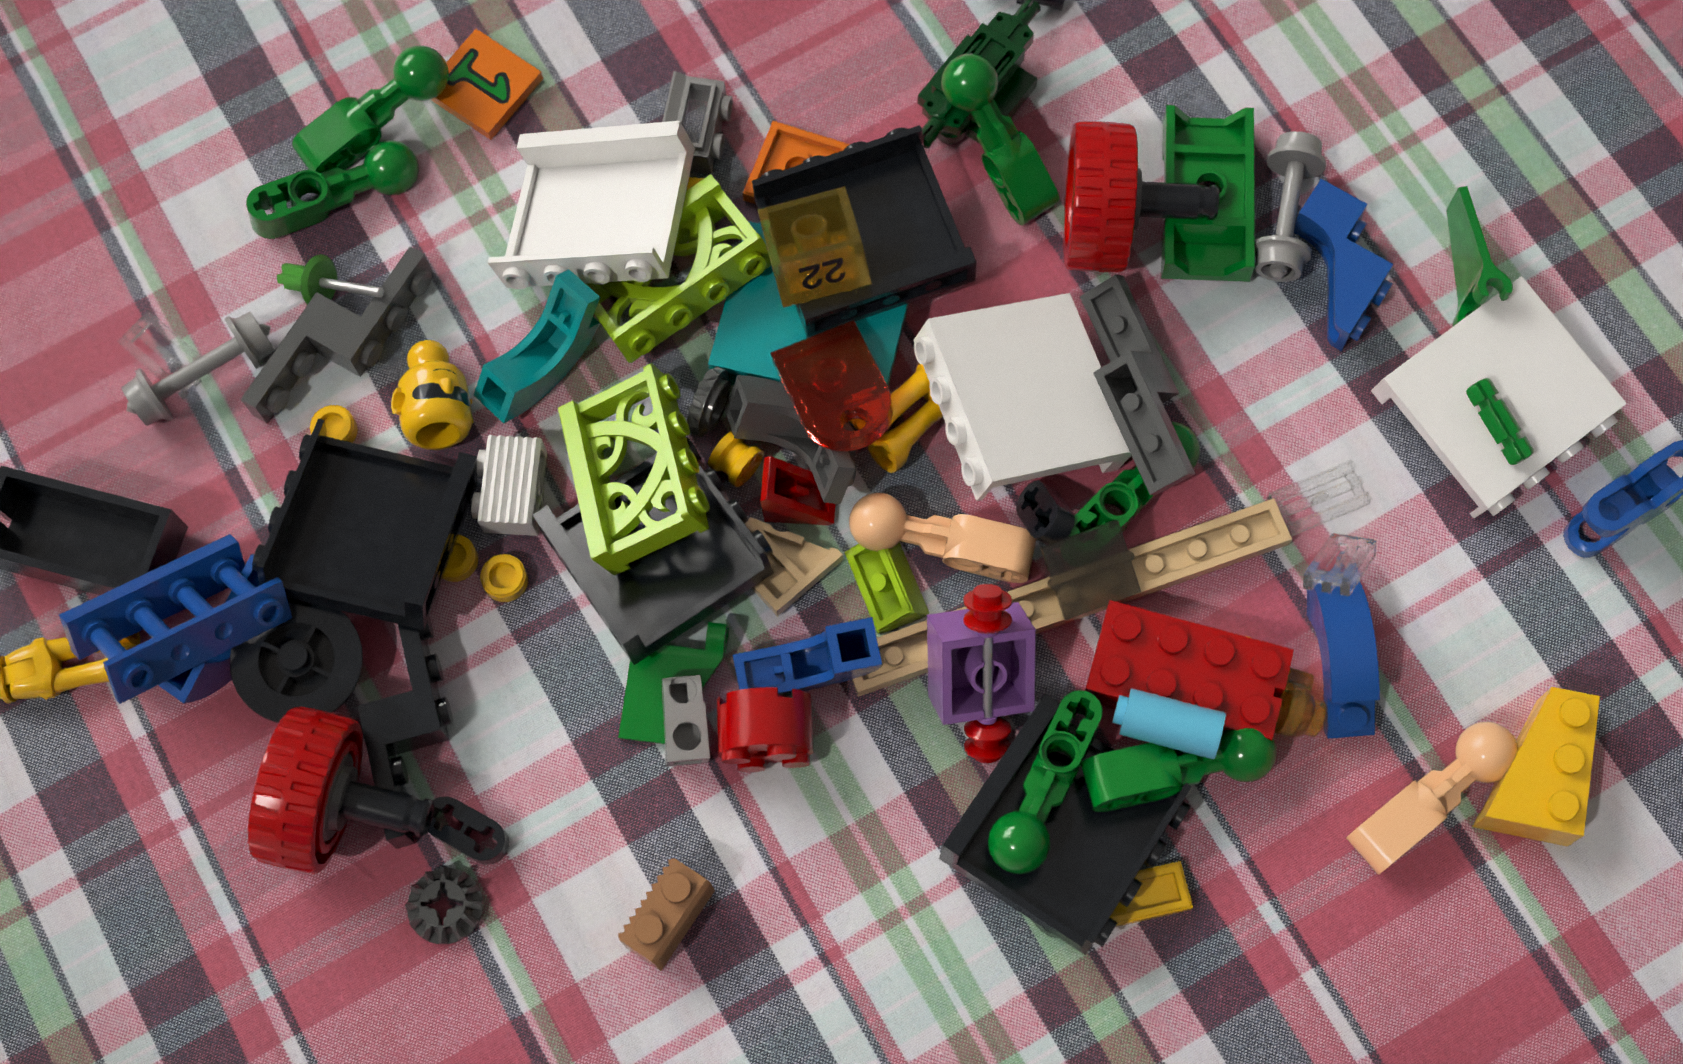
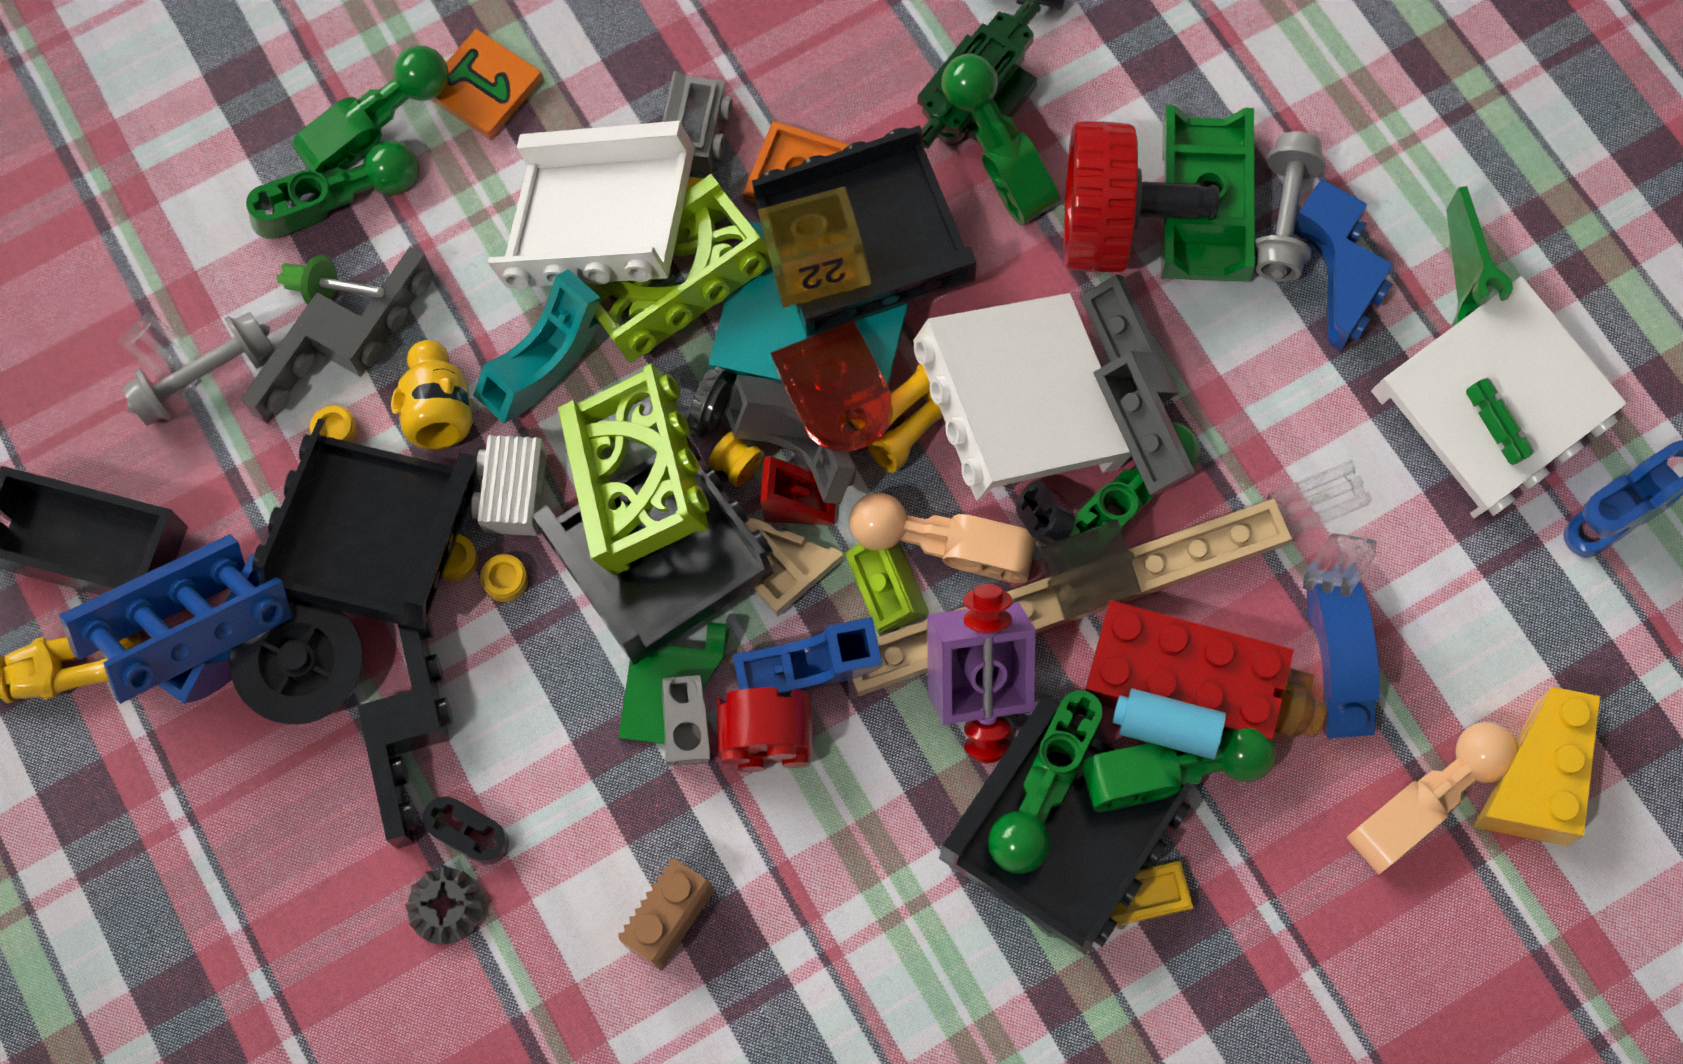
(313, 788): red wheel -> none

